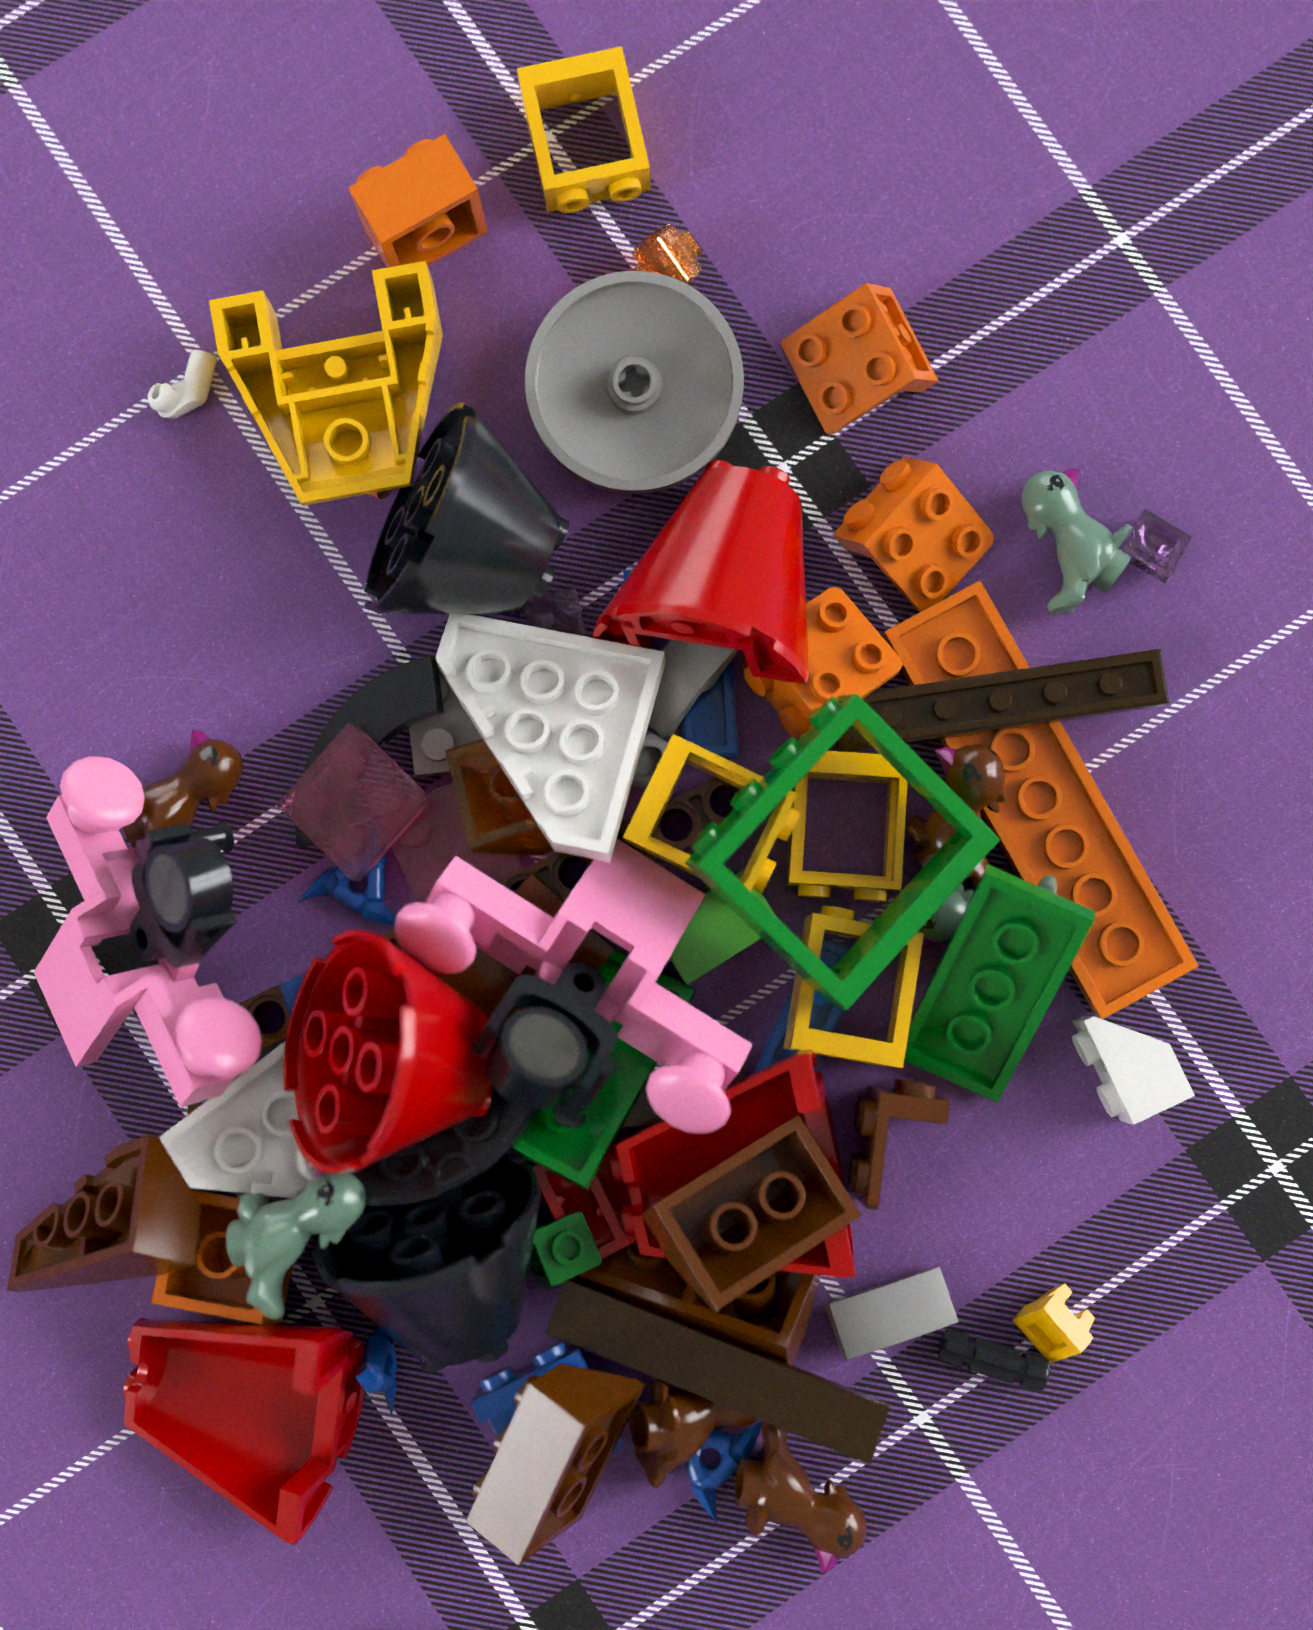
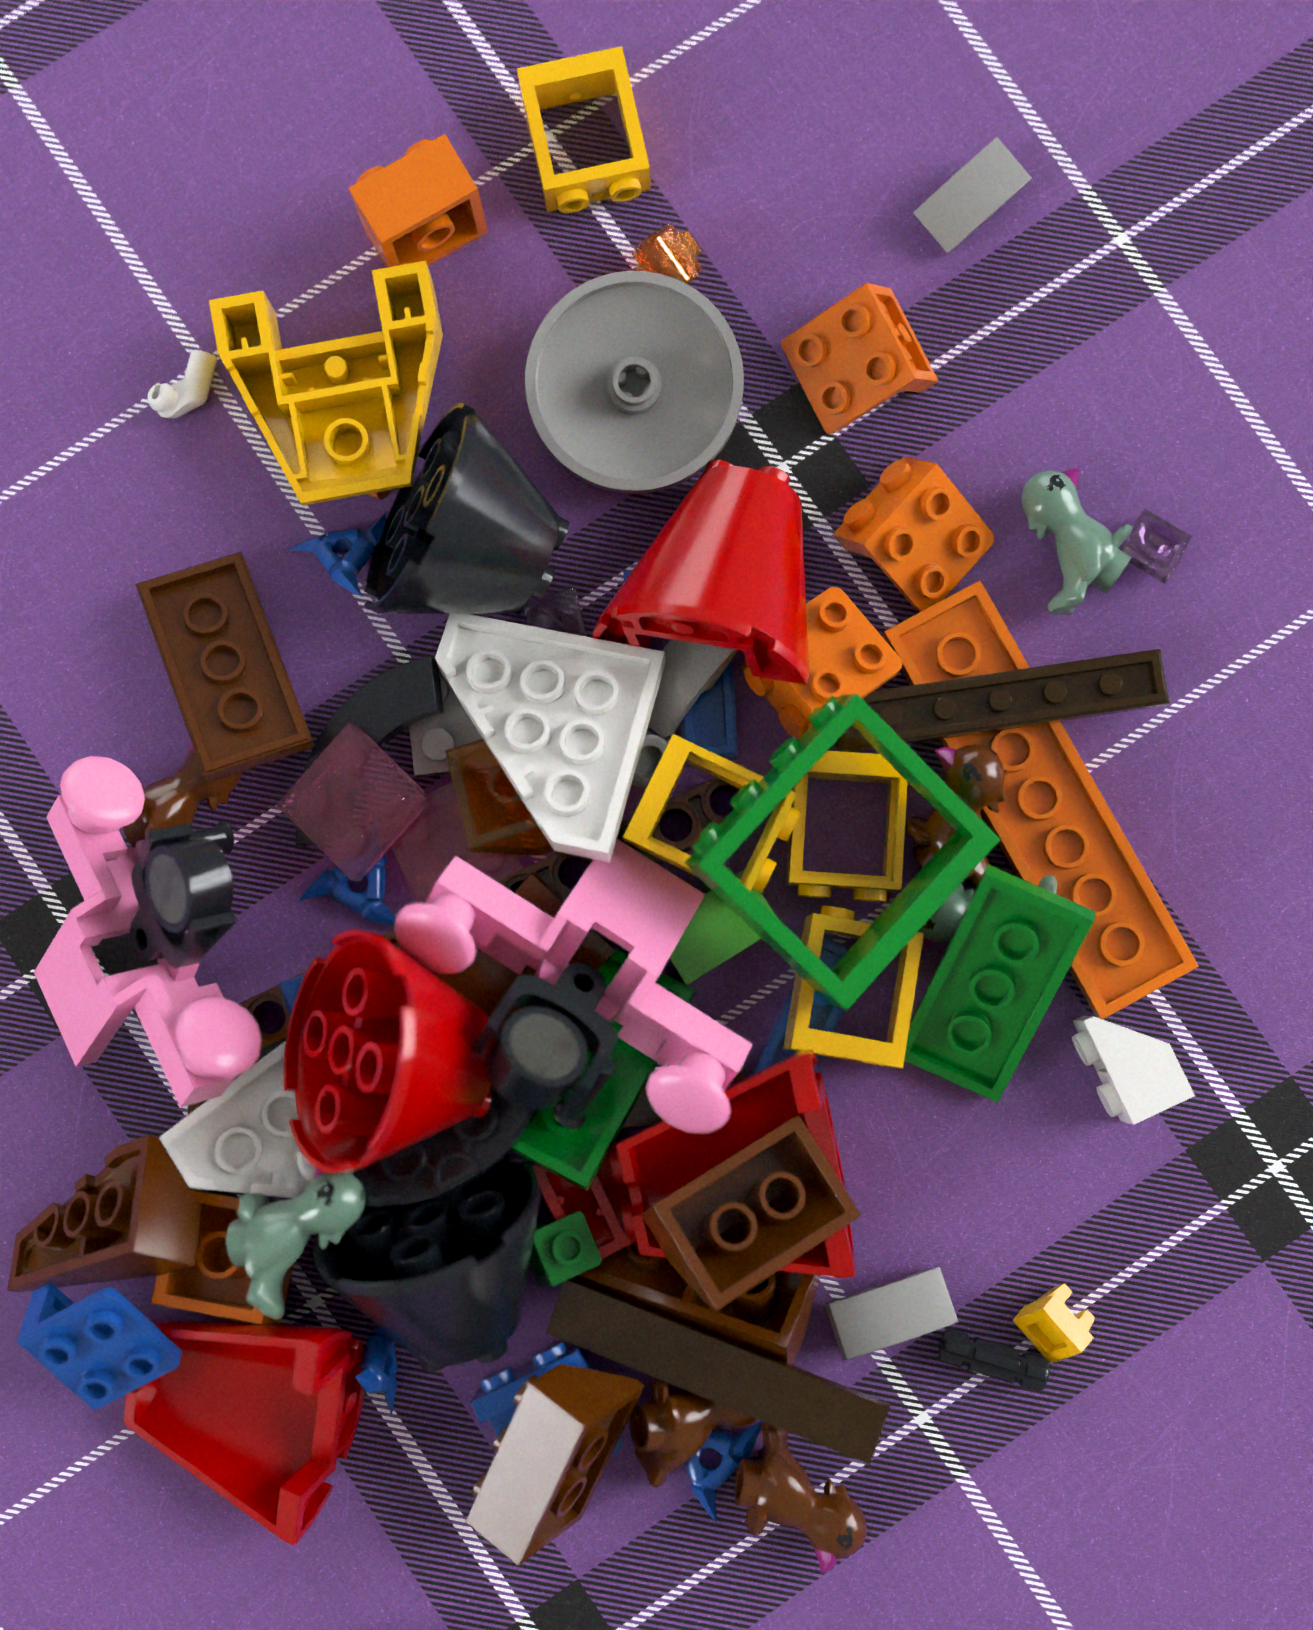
(97, 1344): none -> blue bracket
(224, 667): none -> reddish brown tile
(346, 568): none -> blue piece
(905, 1101): reddish brown bracket -> none
(972, 195): none -> light grey slope

